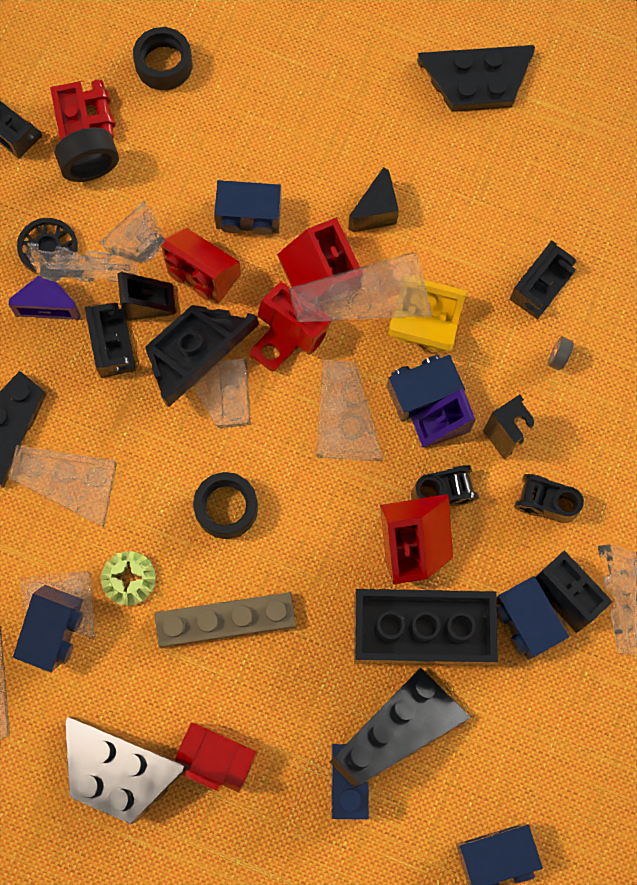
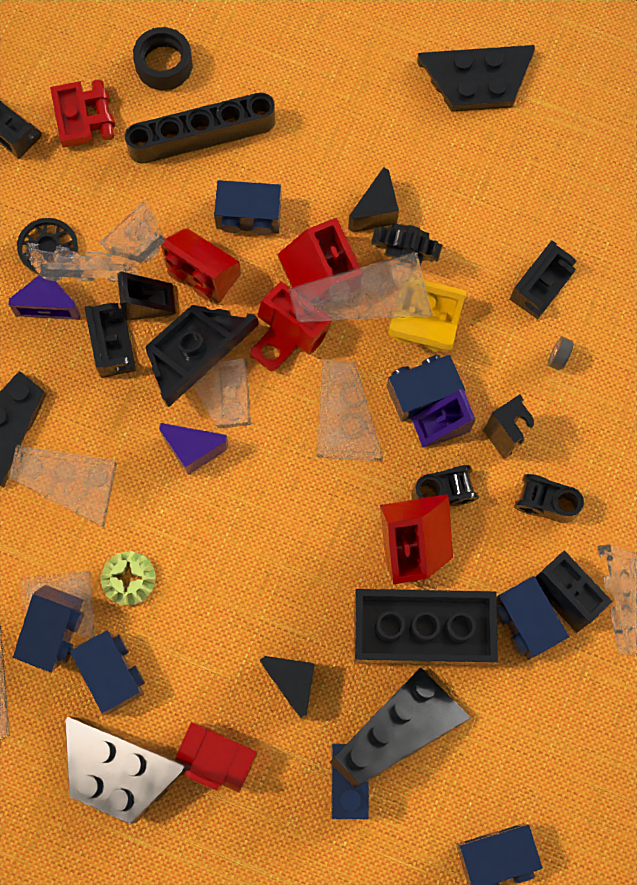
(86, 154): black tyre -> none
(108, 672): none -> dark blue brick
(193, 446): none -> dark purple slope
(210, 116): none -> black beam
(224, 620): dark tan plate -> none
(229, 480): black tyre -> none
(292, 679): none -> black slope
(404, 240): none -> black gear

